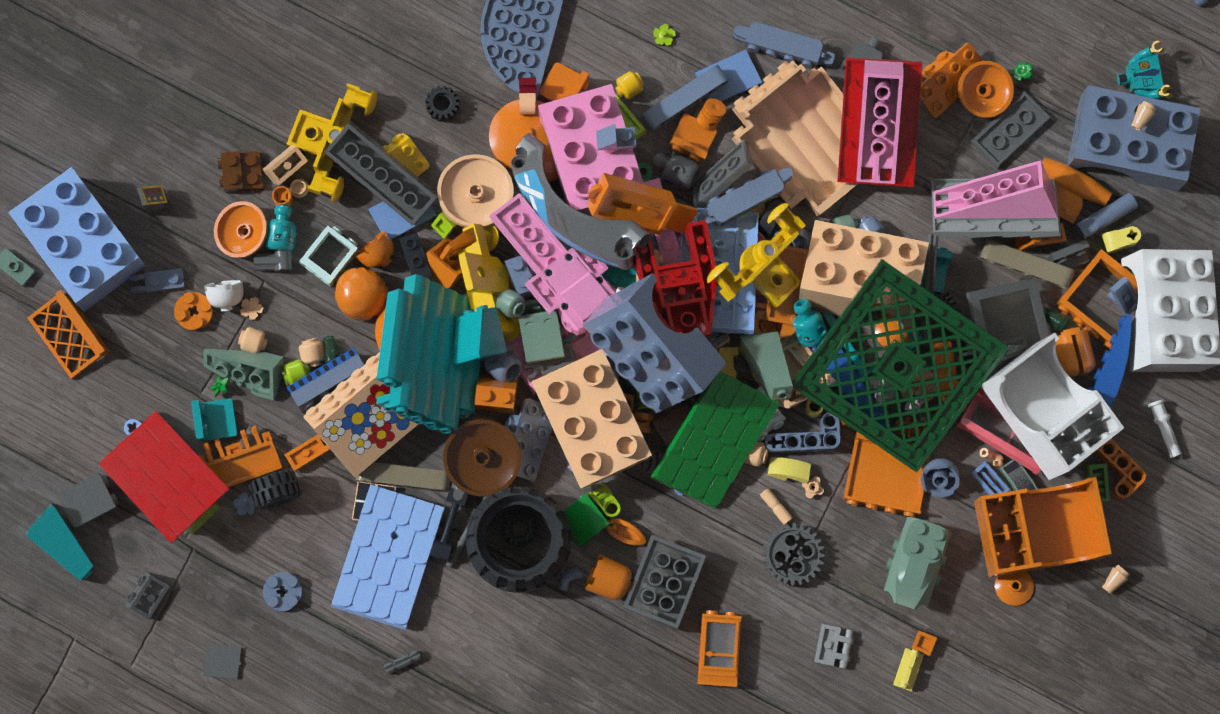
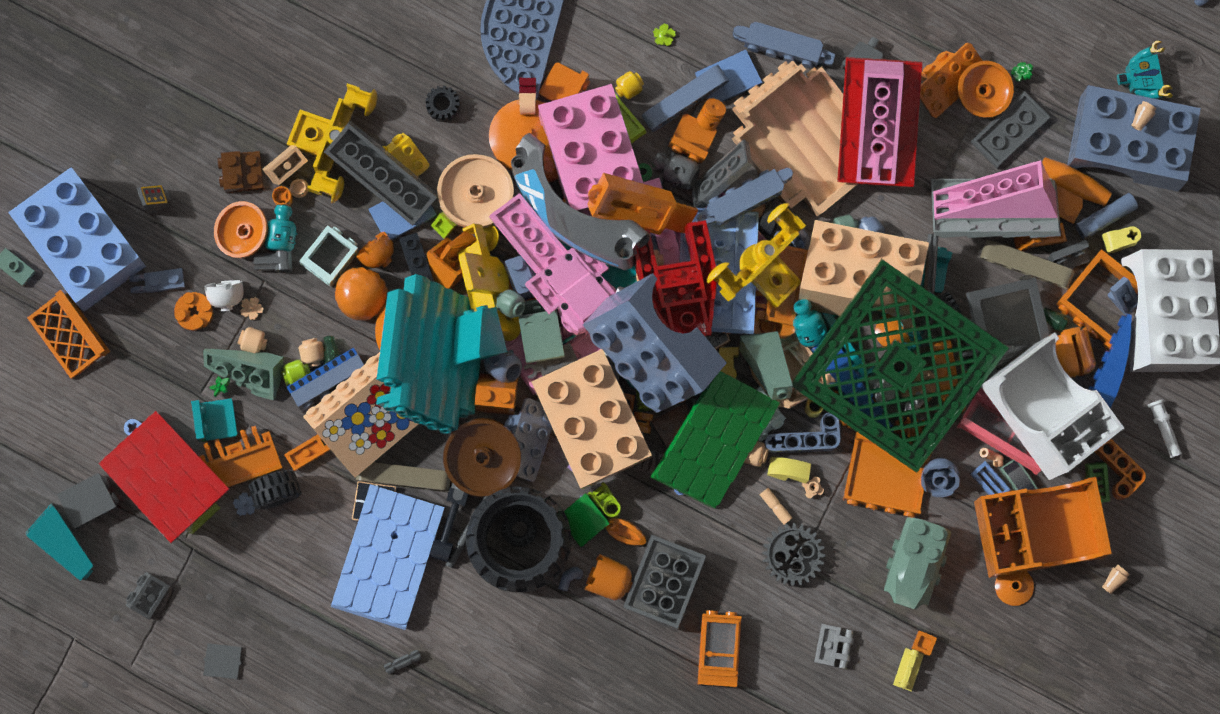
(290, 599): sand blue plate -> none
(615, 138): sand blue slope -> none

